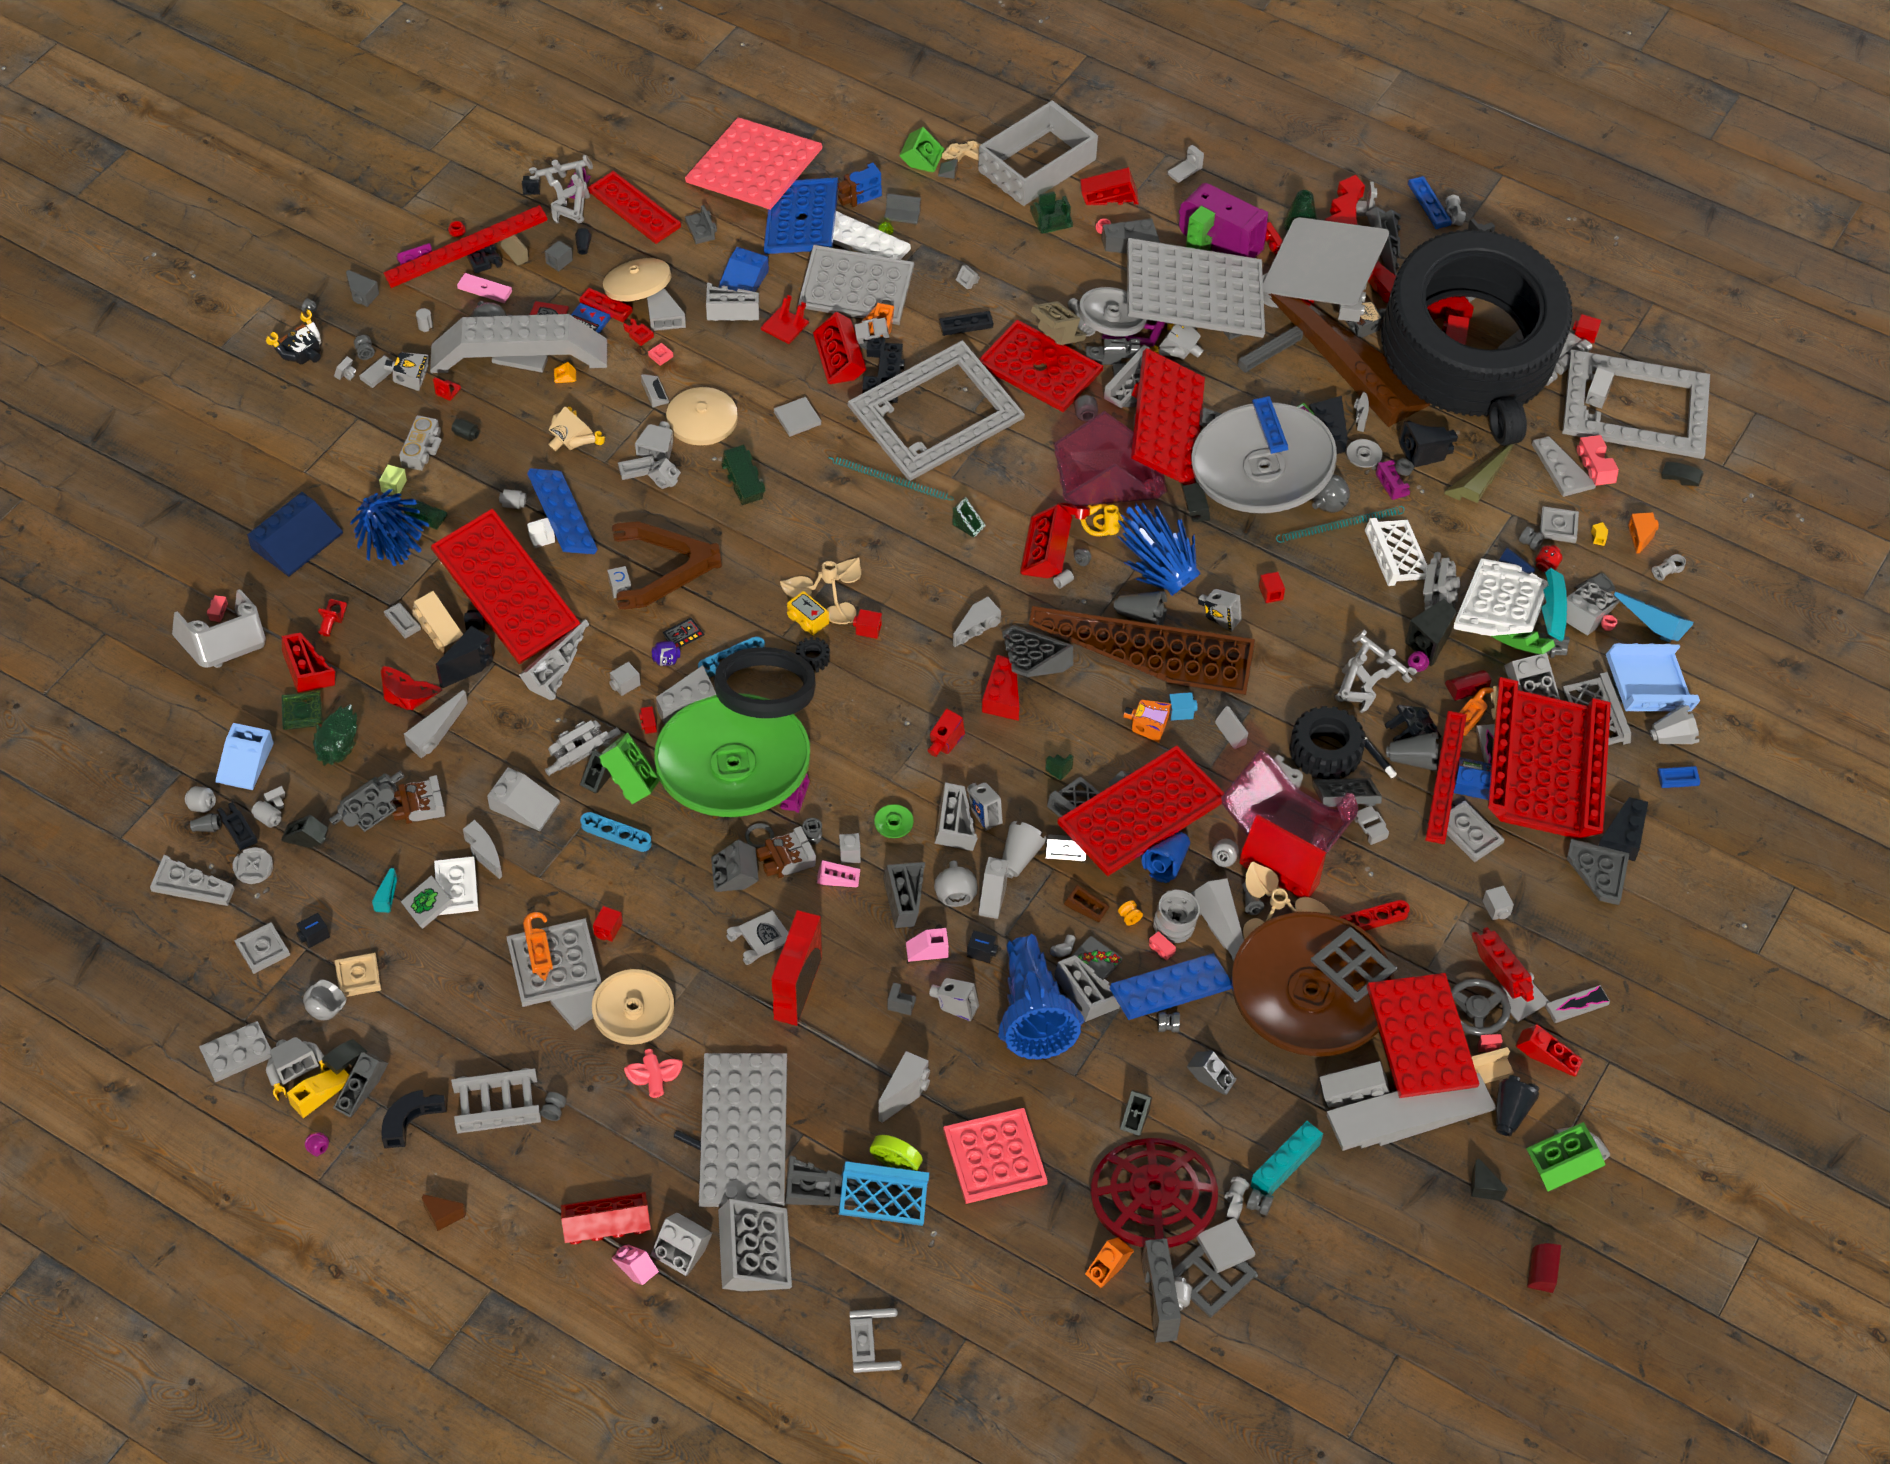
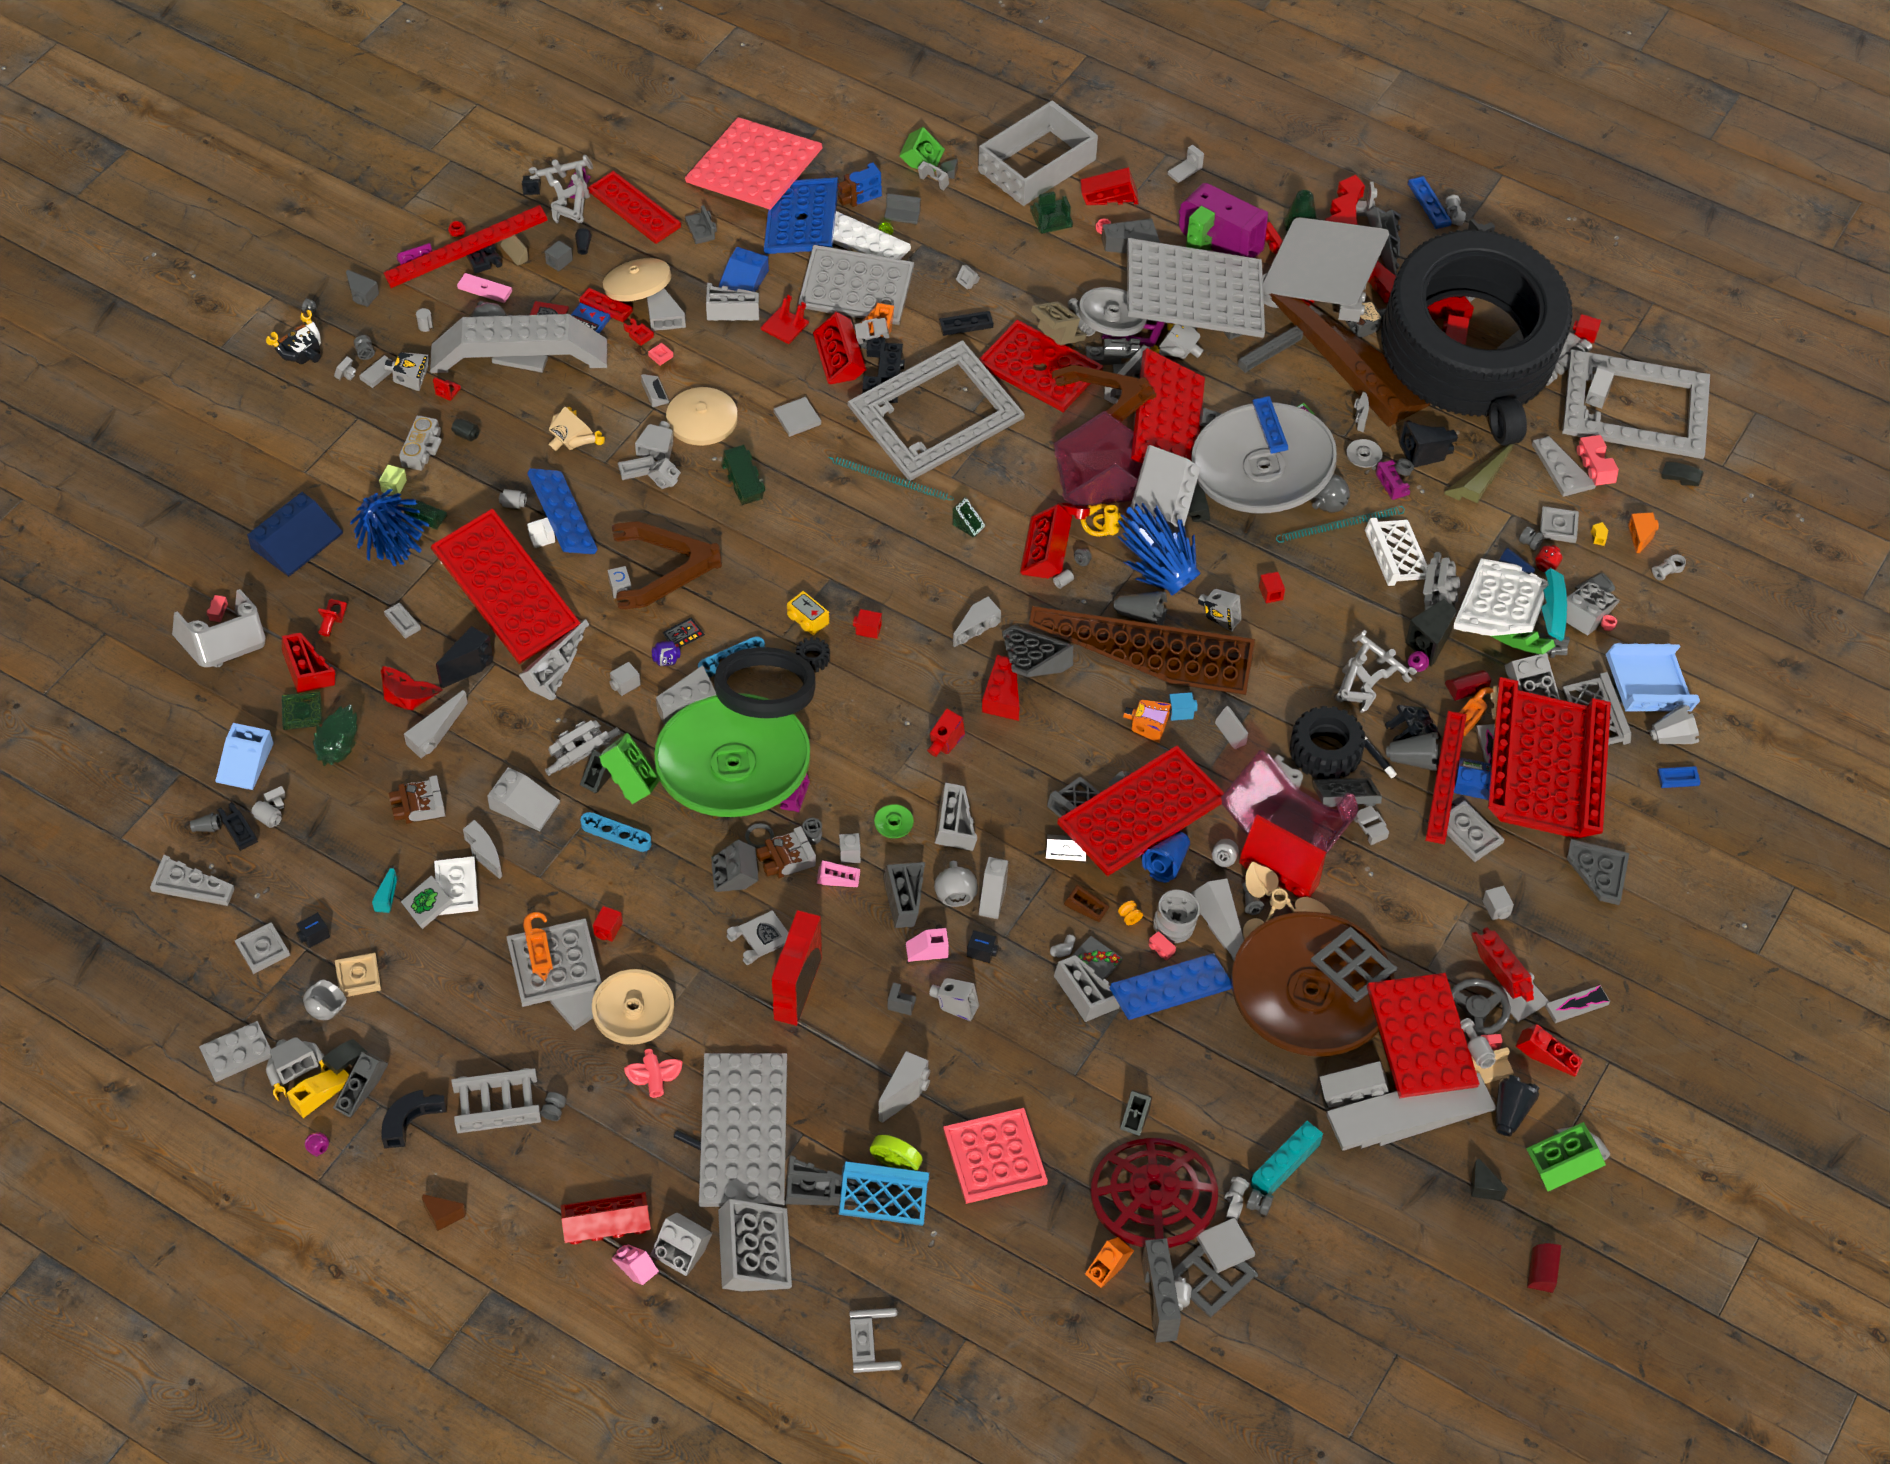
(200, 799): light grey head -> none
(253, 865): light grey tile -> none
(305, 832): pearl dark grey slope -> none
(369, 802): dark grey piece -> none
(436, 621): tan wedge -> none
(474, 619): black panel -> none
(565, 373): light orange slope -> none
(648, 720): red piece -> none
(846, 571): tan plant -> none
(927, 169): none -> light grey piece
(957, 151): tan tile -> none
(983, 798): light grey torso -> none
(1021, 846): light grey cone -> none
(1038, 1018): blue cone -> none
(1059, 766): clear green panel -> none
(1086, 407): dark grey head -> none
(1134, 390): none -> reddish brown piece
(1163, 1022): dark grey wheel -> none
(1168, 483): none -> light grey slope
(1211, 1071): dark grey slope -> none
(1332, 415): black wedge -> none
(1374, 920): red beam -> none
(1478, 1046): none -> light grey piece
(1627, 828): black wedge -> none
(1661, 622): dark azure wedge -> none

